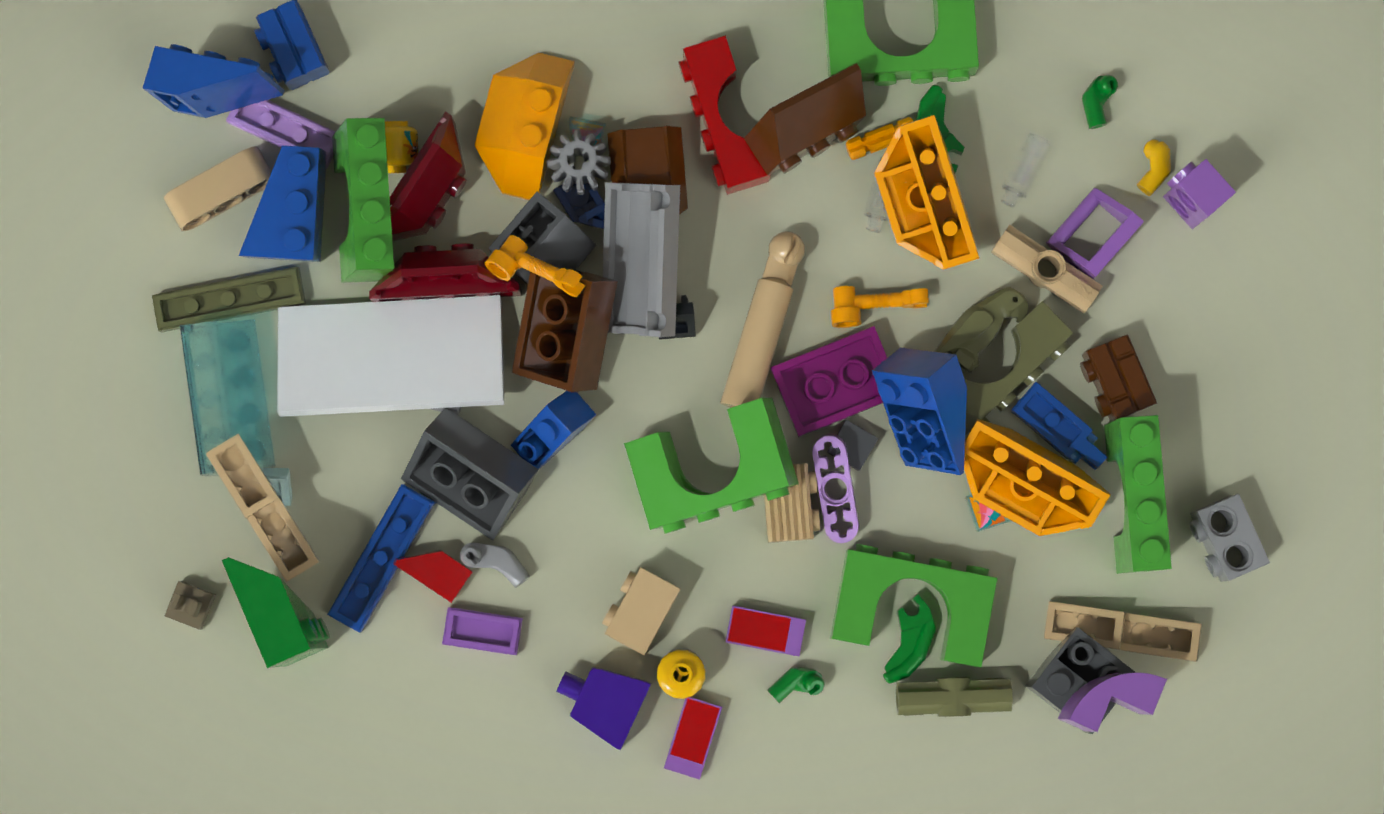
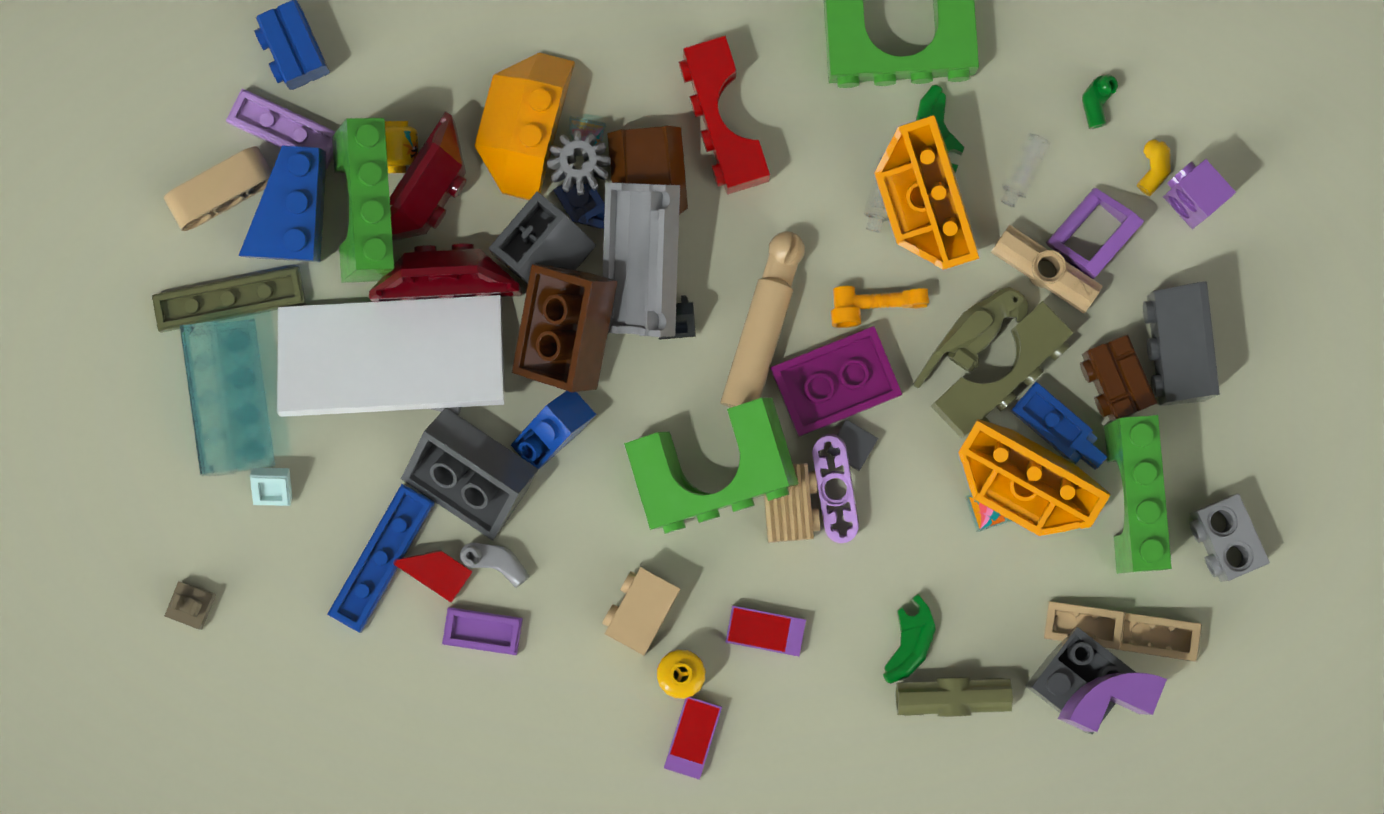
(206, 82): blue slope -> none
(262, 507): tan slope -> none
(276, 615): green wedge -> none
(512, 256): light orange brick -> none
(605, 702): dark purple torso -> none
(797, 680): green arm -> none
(809, 122): reddish brown slope -> none
(873, 140): light orange axle -> none
(925, 407): blue slope -> none
(965, 594): bright green arch -> none
(1181, 344): none -> dark grey slope

